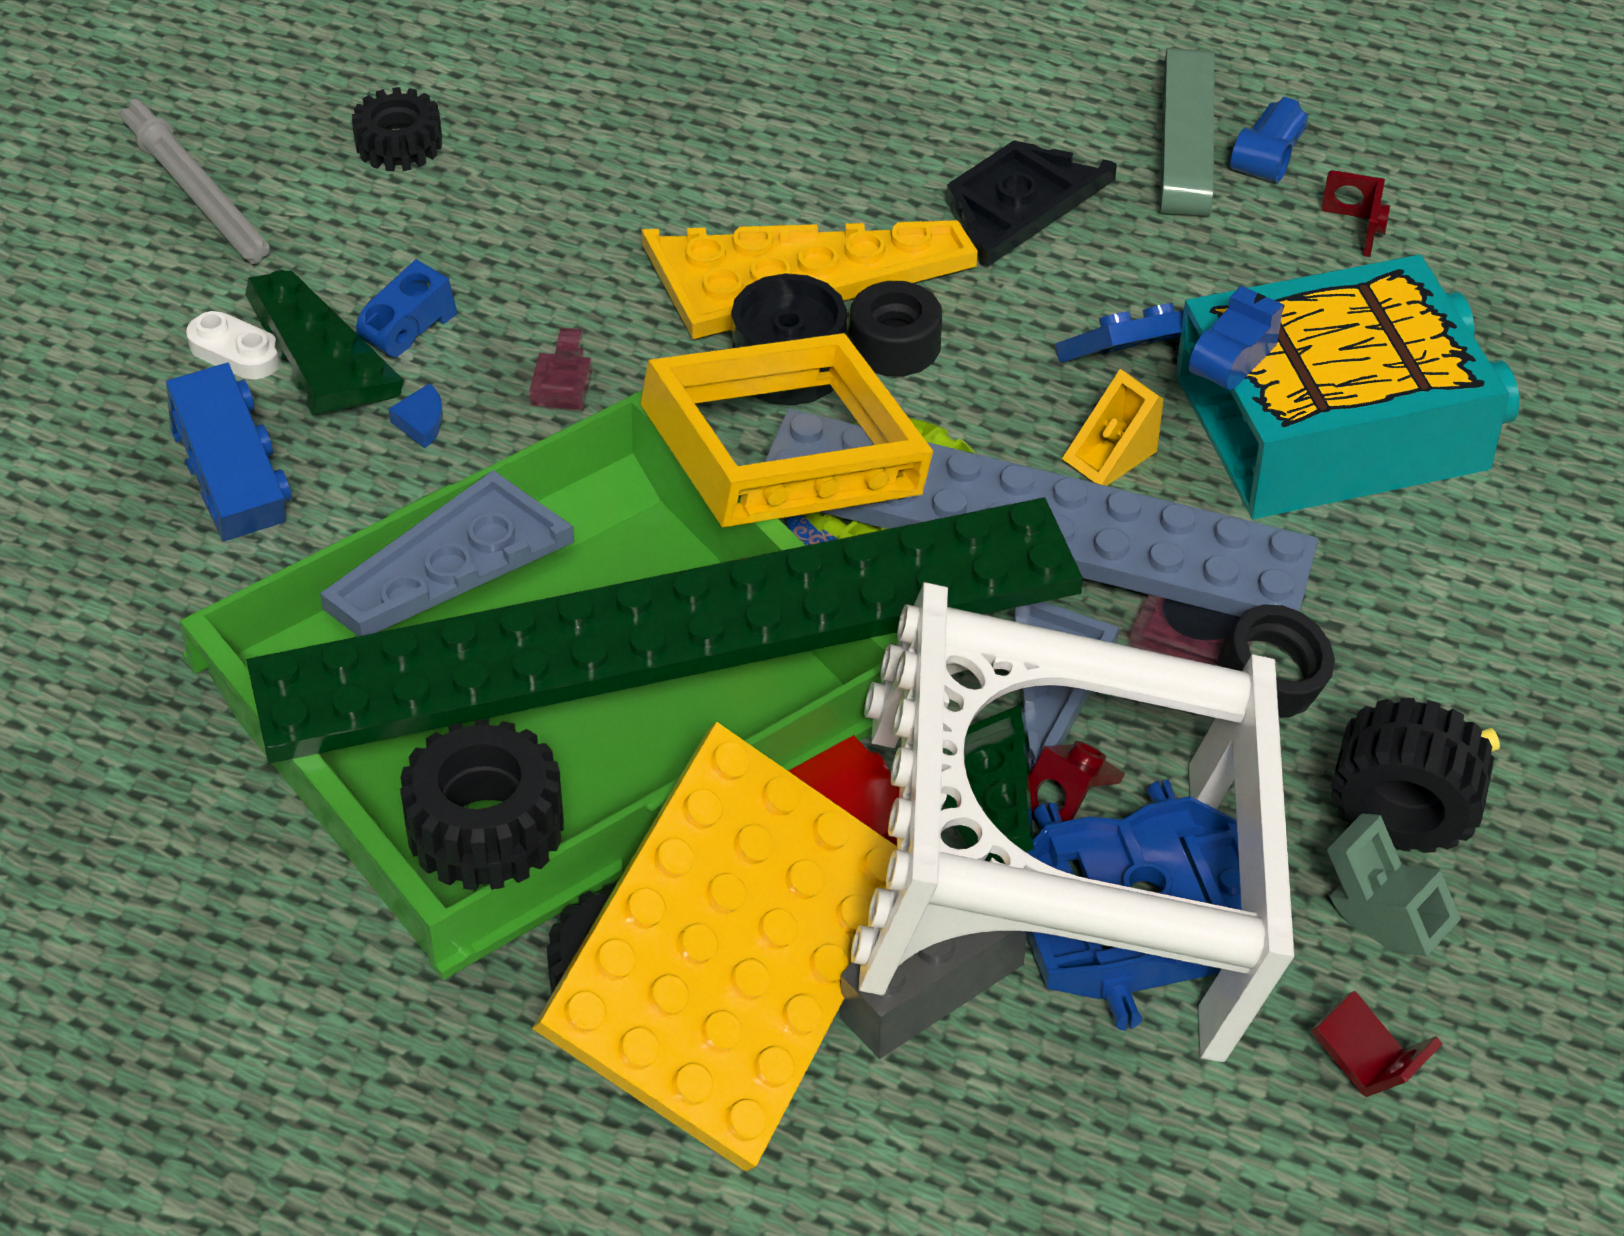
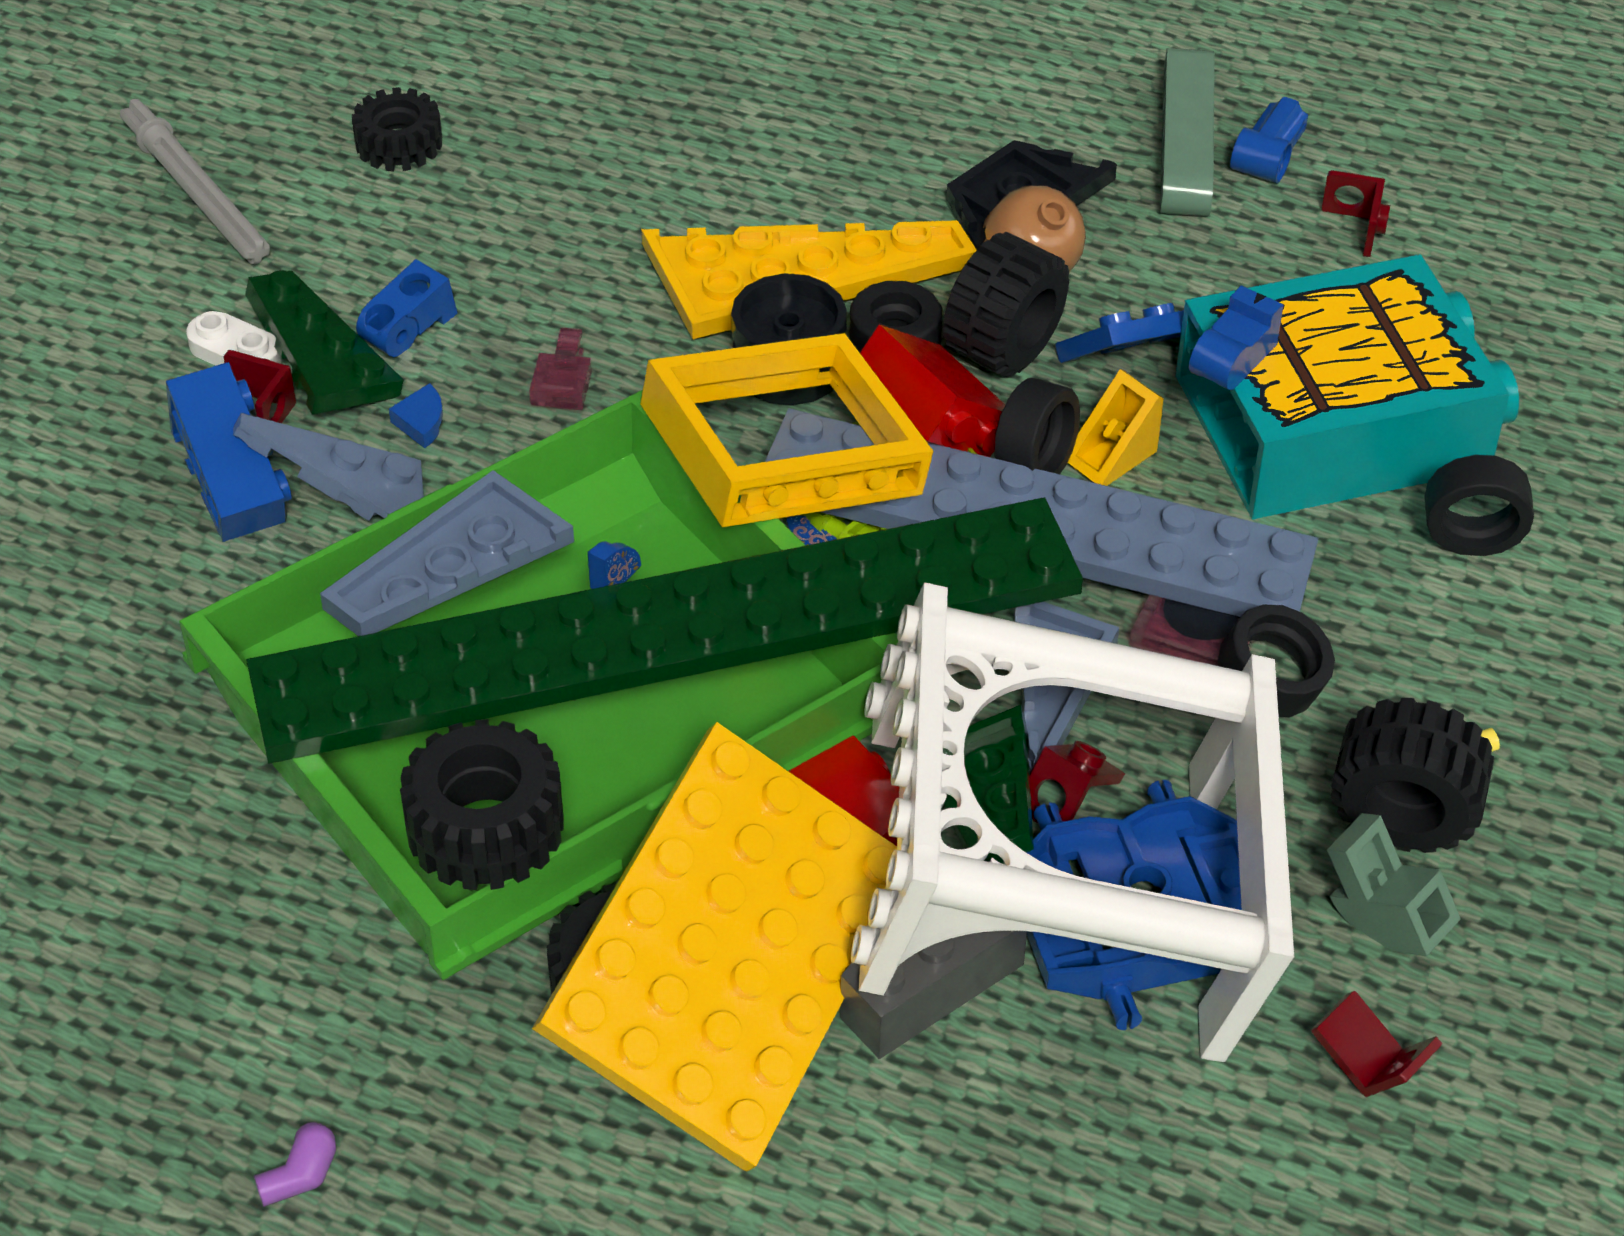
(267, 381): none -> dark red bracket
(304, 1168): none -> medium lavender arm
(346, 471): none -> sand blue wing
(611, 564): none -> blue tile
(935, 391): none -> red brick
(1006, 304): none -> black tyre
(1038, 426): none -> black tyre
(1042, 218): none -> medium nougat cylinder
(1474, 477): none -> black tyre

